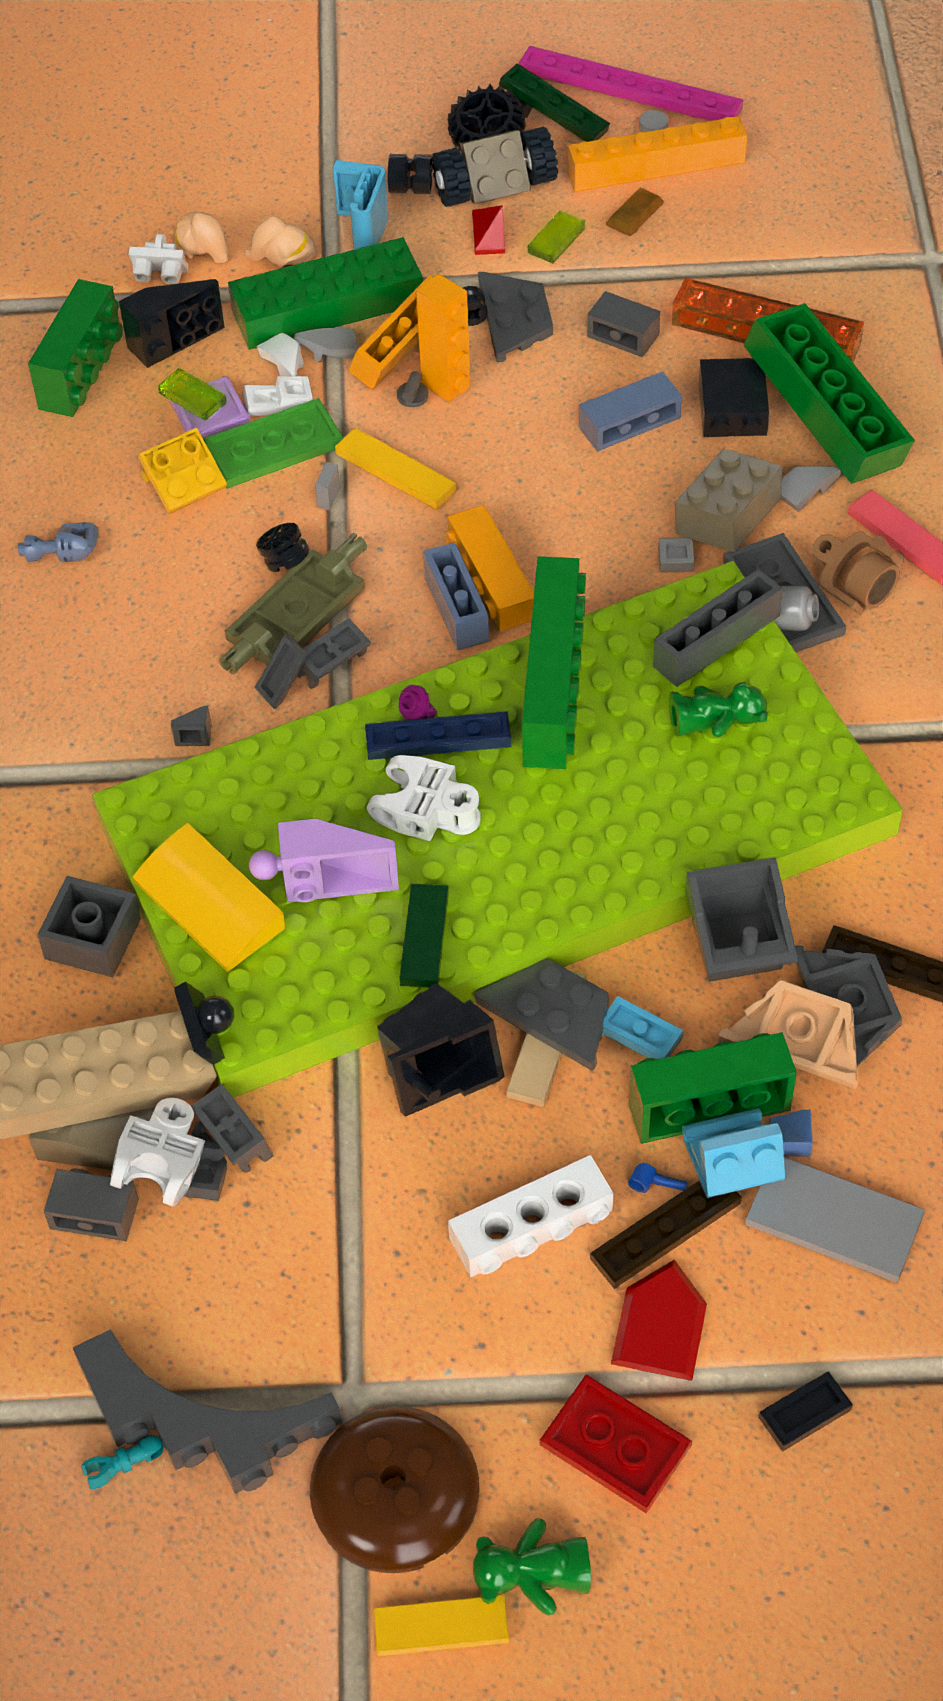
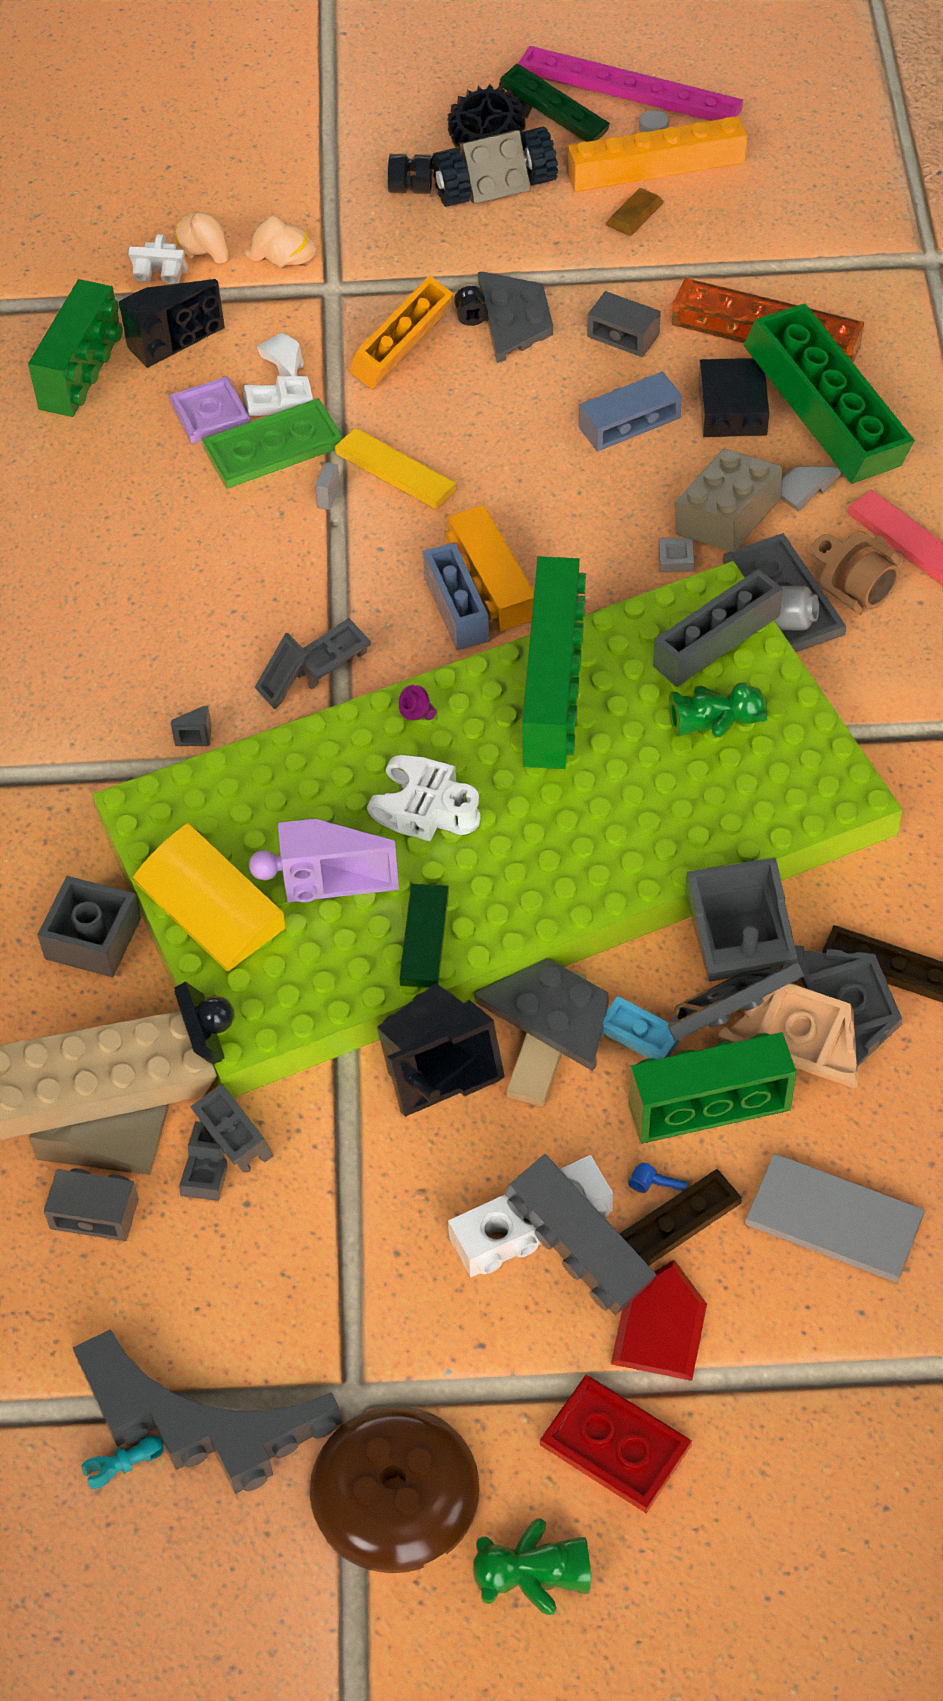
(67, 543): sand blue piece -> none
(159, 1150): white piece -> none
(182, 470): yellow plate -> none
(192, 394): clear neon green tile -> none
(282, 547): black wheel -> none
(296, 605): olive plate -> none
(324, 291): green brick -> none
(329, 341): light grey slope -> none
(363, 197): medium azure piece -> none
(413, 392): dark grey plate -> none
(438, 735): dark blue tile -> none
(440, 1626): yellow tile -> none
(443, 337): light orange brick -> none
(488, 230): red slope -> none
(556, 237): clear neon green tile -> none
(579, 1234): none -> dark grey brick
(735, 1152): medium azure piece -> none
(738, 992): none -> dark grey wing
(796, 1132): medium blue slope -> none
(805, 1411): black tile -> none

